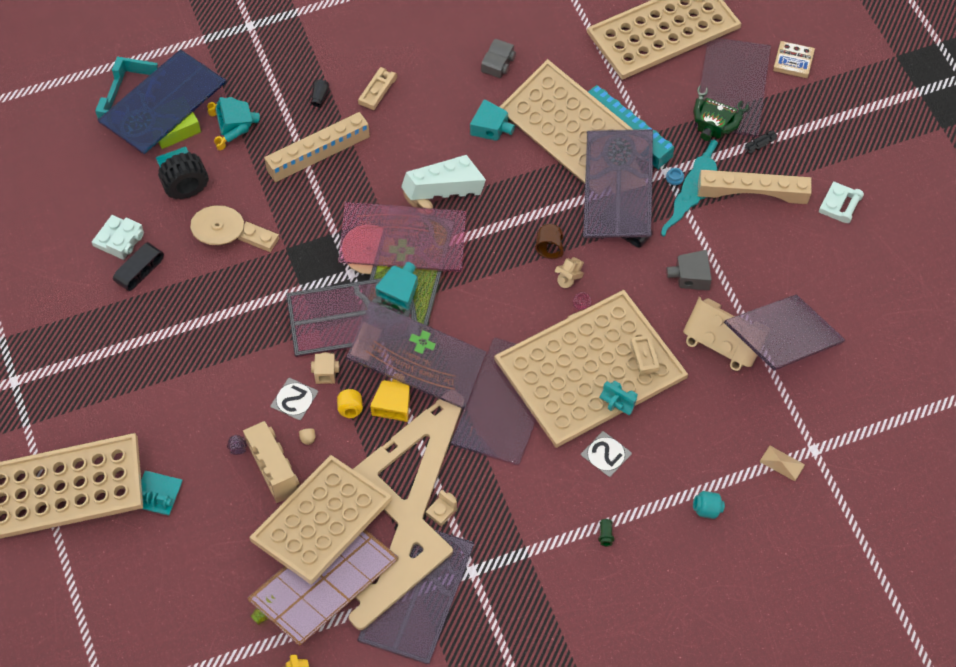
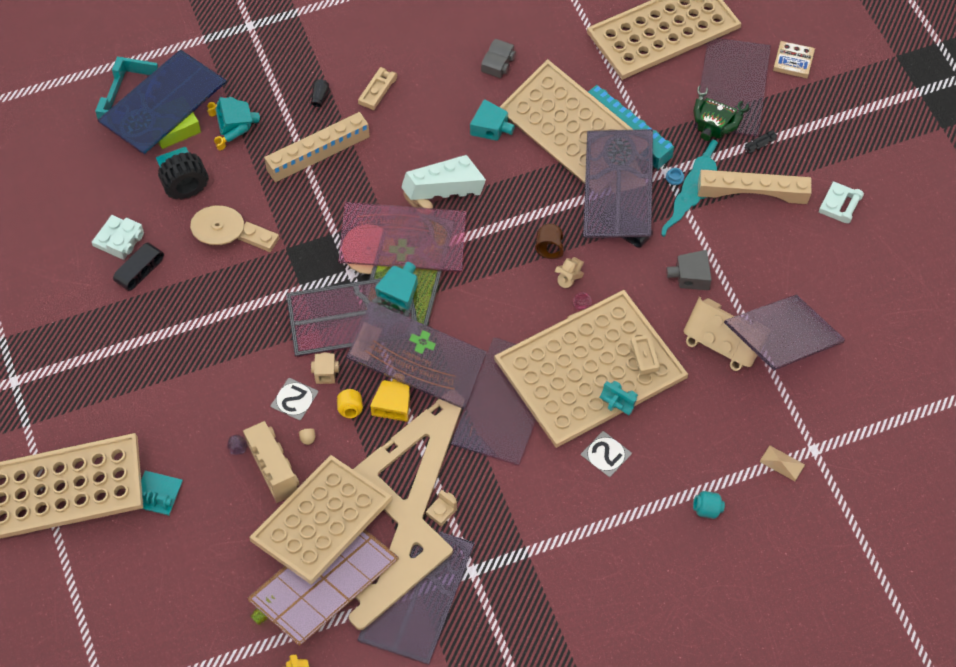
(606, 538): dark green pin -> none

